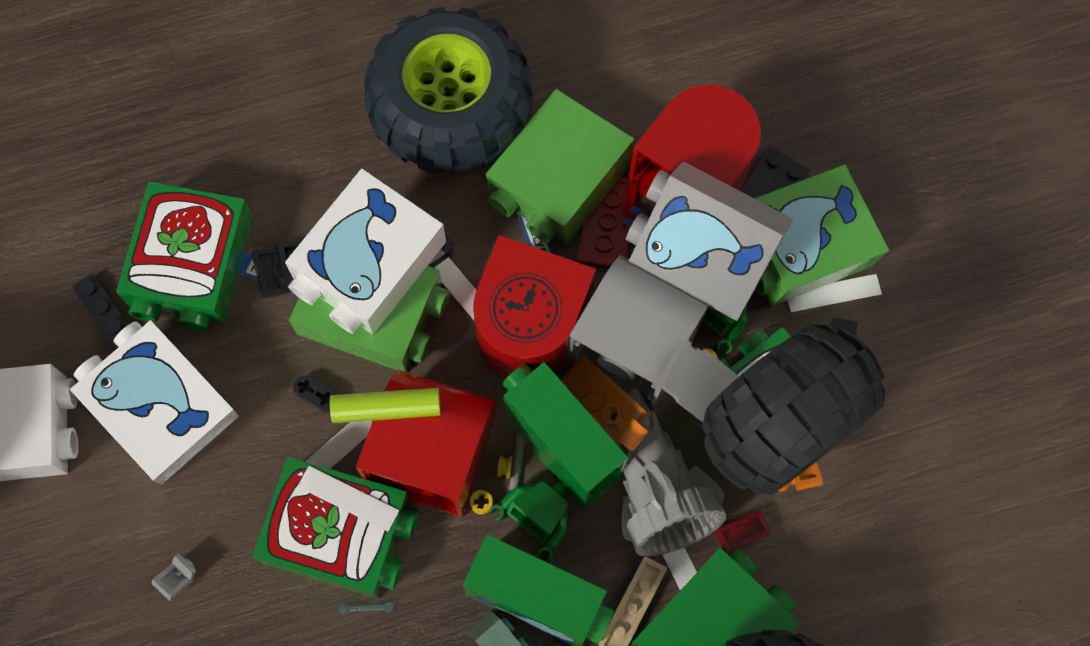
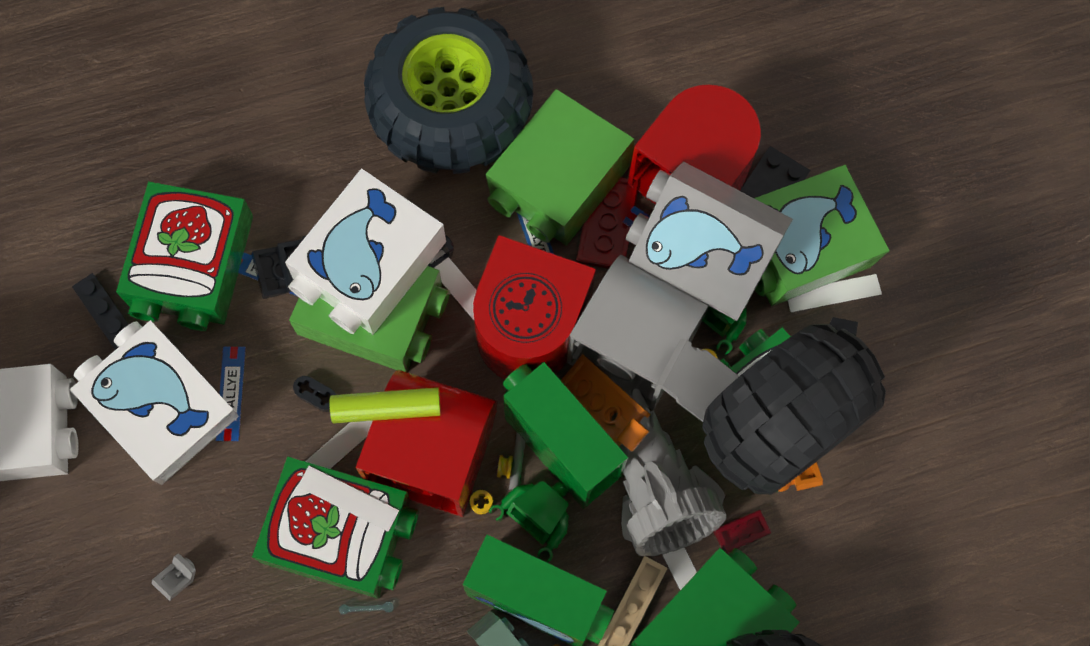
(231, 388): none -> sticker

